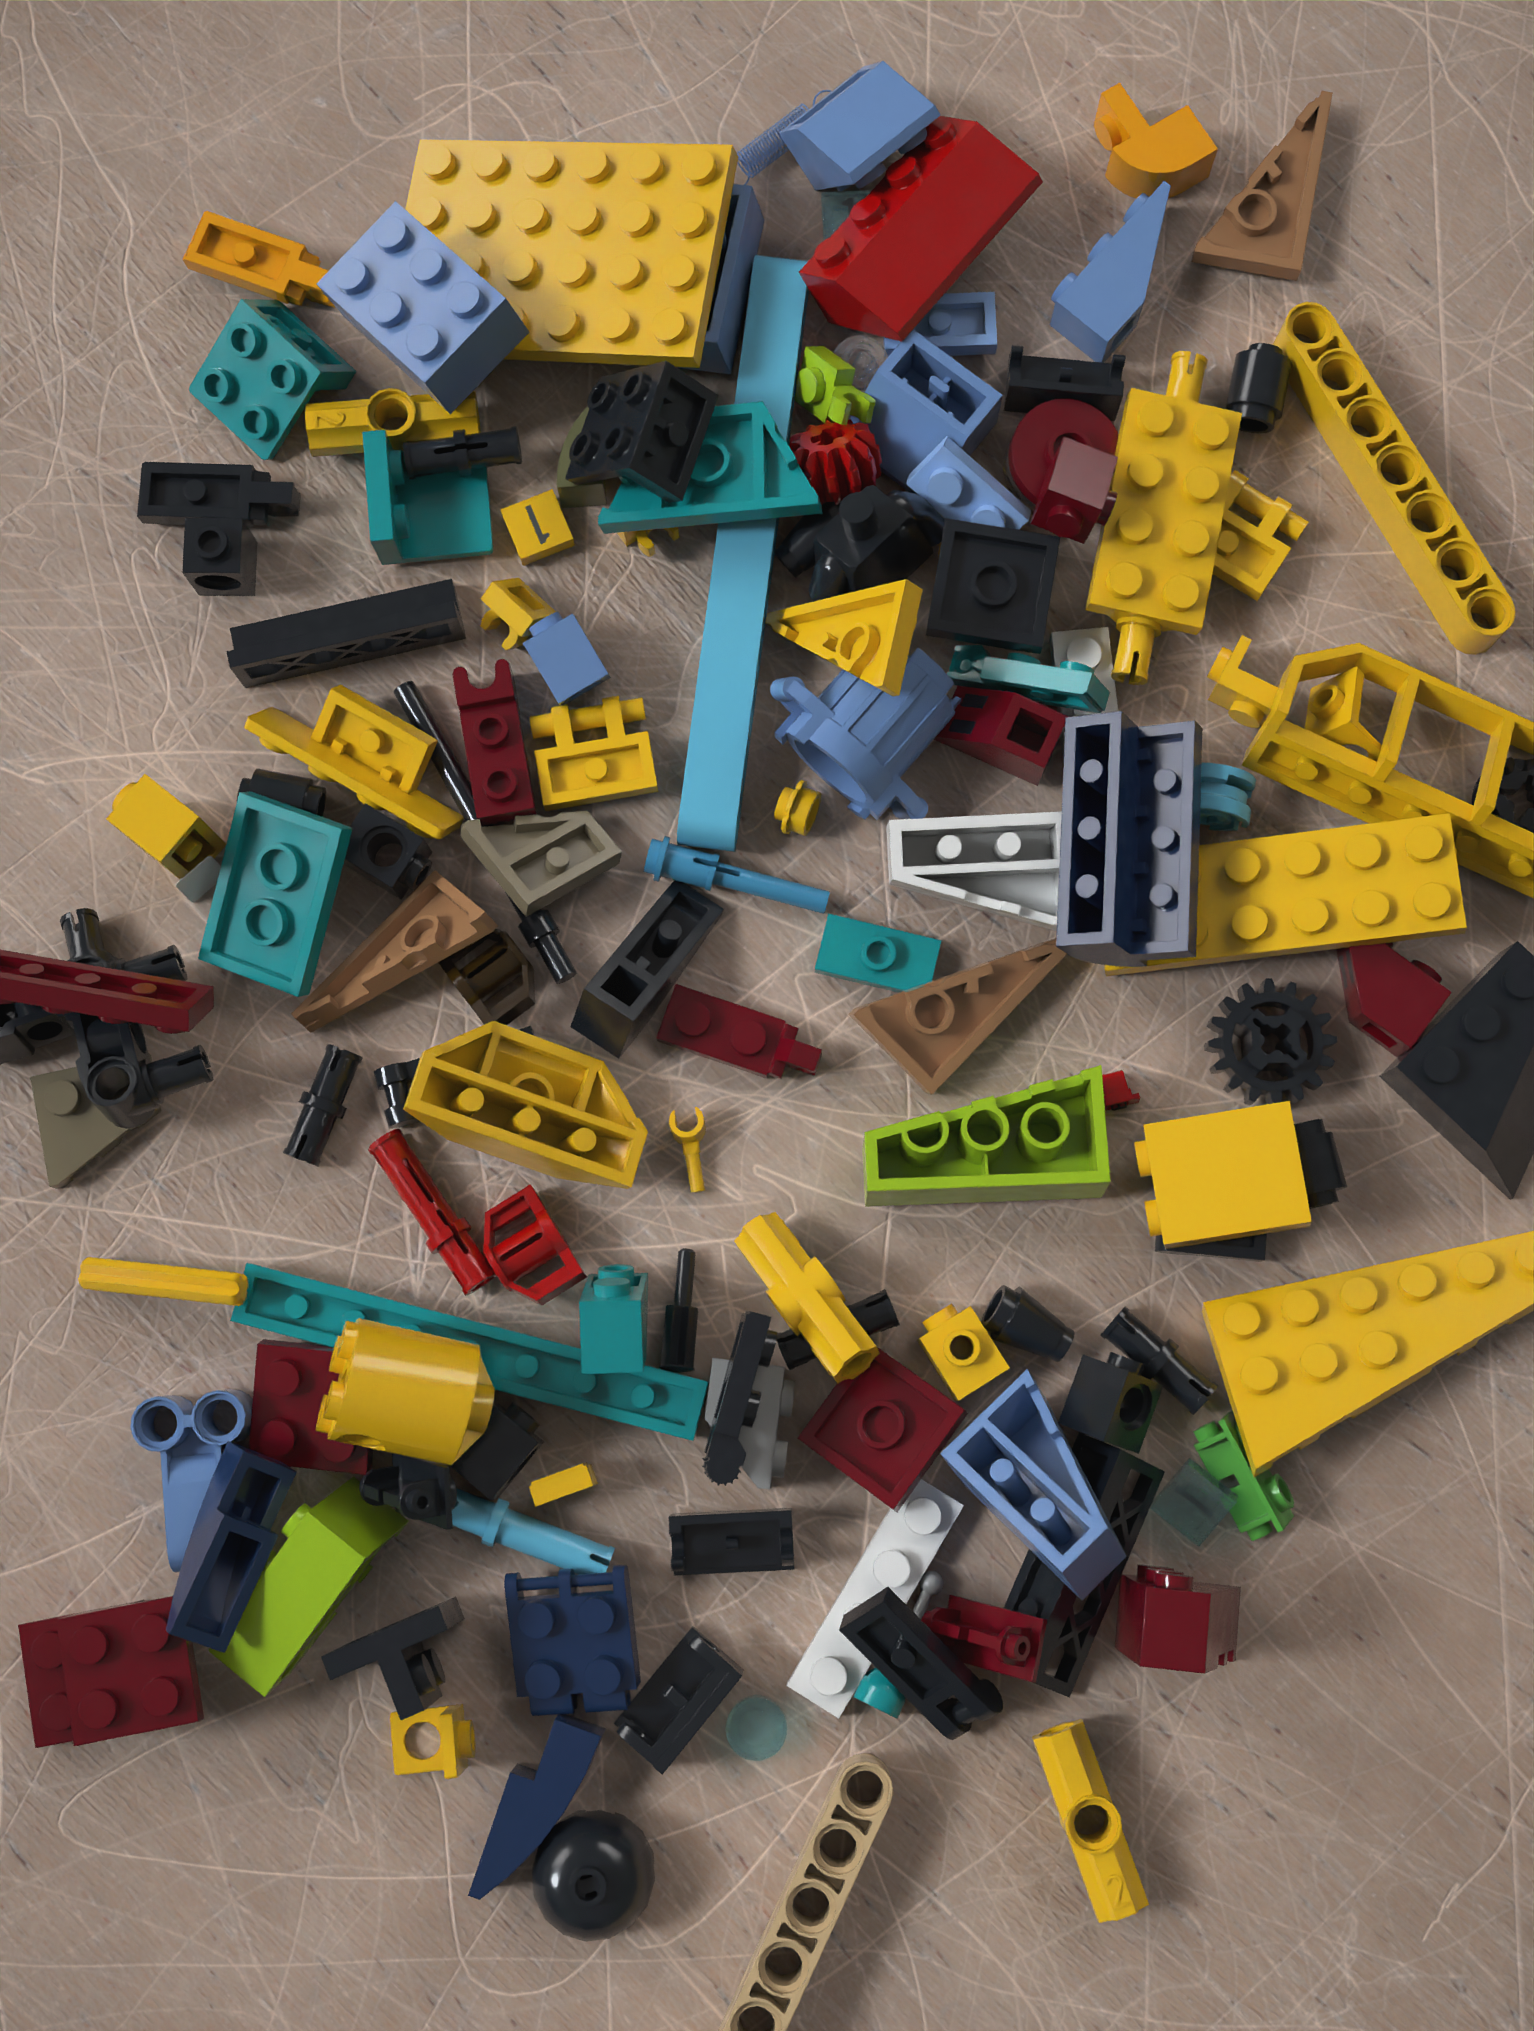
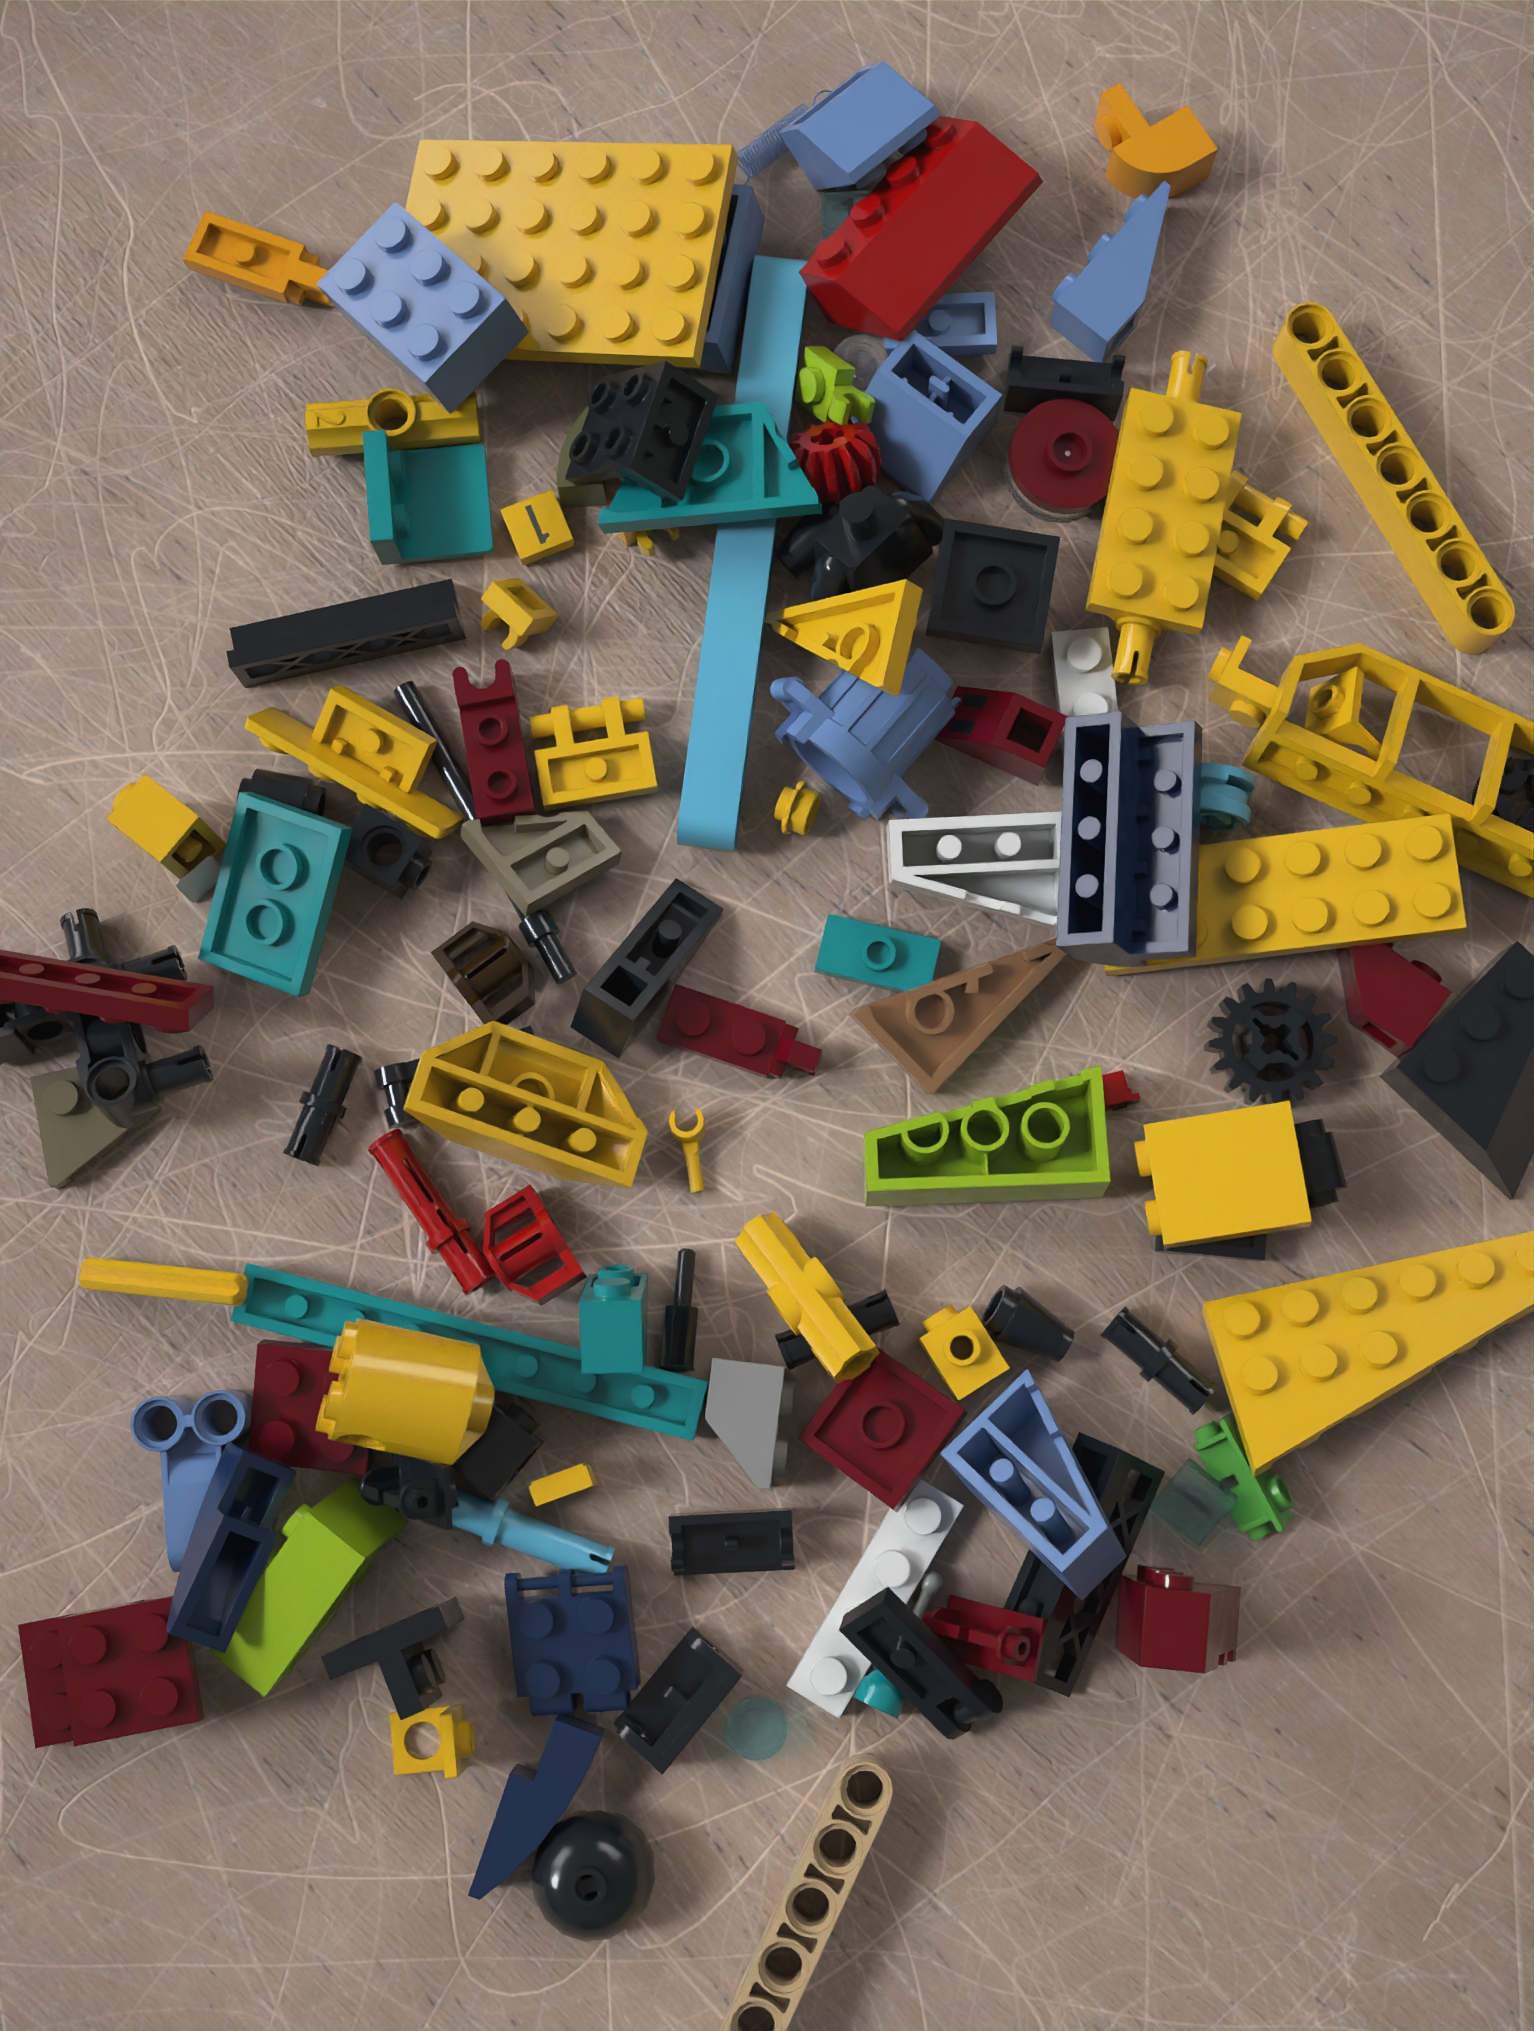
(203, 490): black hinge -> none
(220, 556): black brick -> none
(266, 373): teal bracket -> none
(416, 935): medium nougat wing -> none
(462, 452): black pin -> none
(565, 657): medium blue brick -> none
(704, 870): dark azure pin -> none
(737, 1399): black hinge -> none
(965, 490): light blue plate -> none
(1065, 686): teal hinge -> none
(1076, 491): dark red brick -> none
(1102, 1856): yellow piece -> none
(1111, 1401): black brick -> none
(1259, 387): black brick -> none
(1270, 218): medium nougat wing -> none

